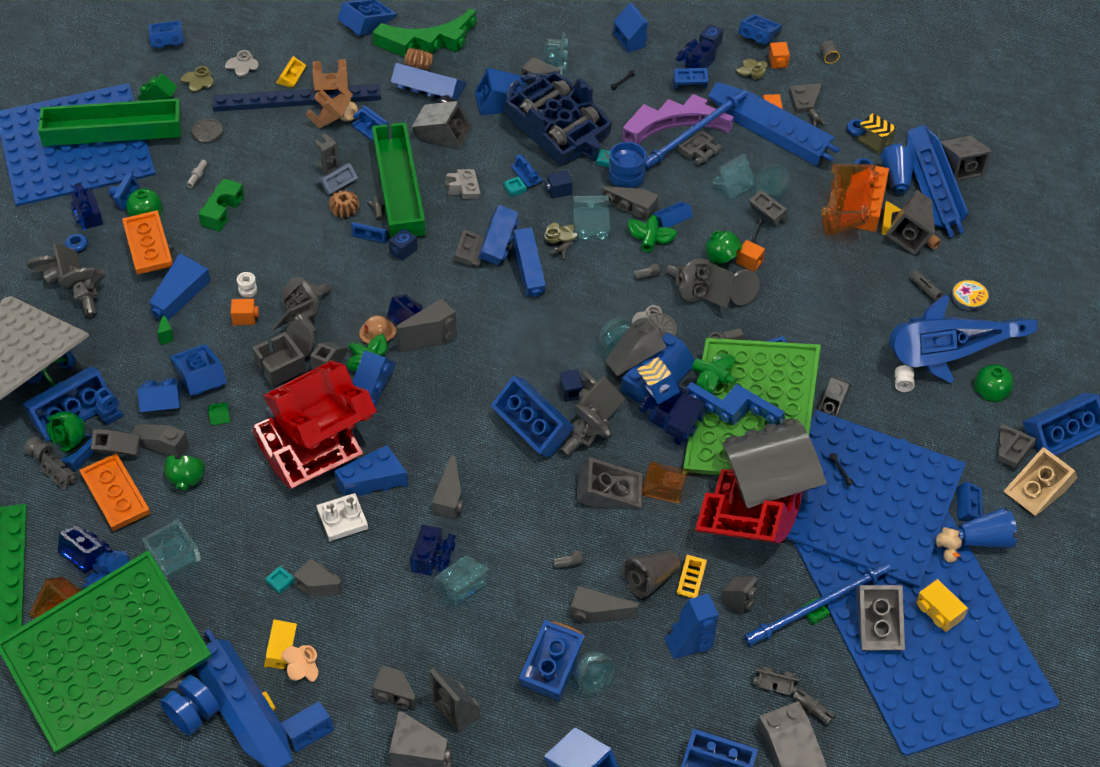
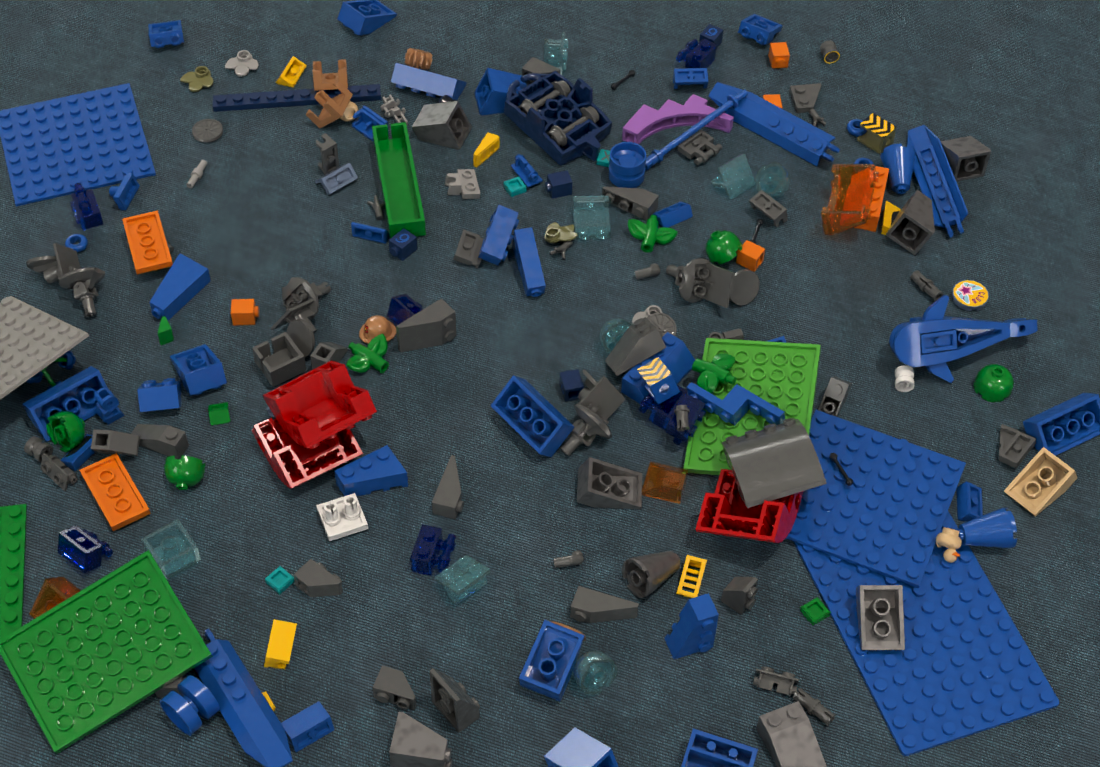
(105, 565): blue plate -> none
(110, 122): green piece -> none
(143, 201): green cylinder -> none
(157, 88): green slope -> none
(214, 212): green arch -> none
(246, 283): white wheel -> none
(301, 662): light nougat plate -> none
(344, 204): medium nougat gear -> none
(373, 374): blue wedge -> none
(393, 112): none -> light grey piece
(427, 39): green arch -> none
(486, 148): none -> yellow slope
(631, 28): blue slope -> none
(682, 417): none -> dark grey pin
(753, 68): olive plate -> none
(766, 630): blue bar -> none
(933, 242): medium nougat hinge -> none
(941, 605): yellow brick -> none

